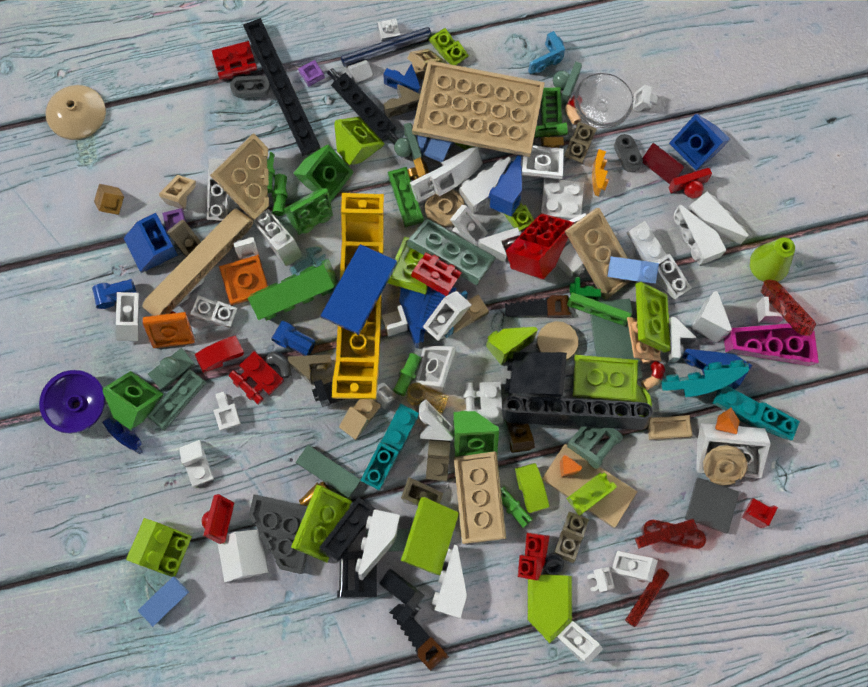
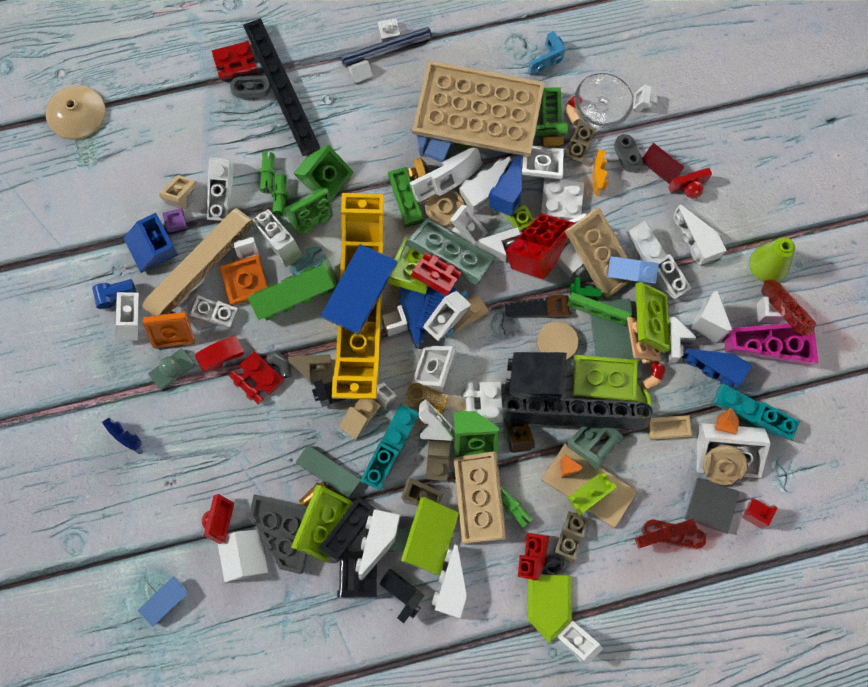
(63, 392): dark purple dish -> none
(108, 199): pearl gold panel -> none
(131, 399): bright green slope -> none
(159, 547): lime slope -> none
(176, 399): sand green tile -> none
(183, 237): dark tan slope -> none
(196, 463): white slope -> none
(226, 414): white plate -> none
(246, 176): tan plate -> none
(288, 336): blue piece -> none
(311, 73): medium lavender tile -> none
(355, 140): lime slope -> none
(363, 106): black plate -> none
(407, 102): dark tan slope -> none
(407, 374): bright green pin -> none
(408, 145): sand green tile -> none
(409, 80): blue slope -> none
(419, 639): piece -> none
(420, 59): tan slope -> none
(447, 47): lime slope -> none
(508, 341): lime slope -> none
(532, 487): lime slope -> none
(567, 81): sand green tile -> none
(603, 578): white tile -> none
(634, 566): white slope -> none
(647, 597): clear red axle -> none
(699, 141): blue slope -> none
(715, 378): teal slope -> none
(721, 220): white slope -> none

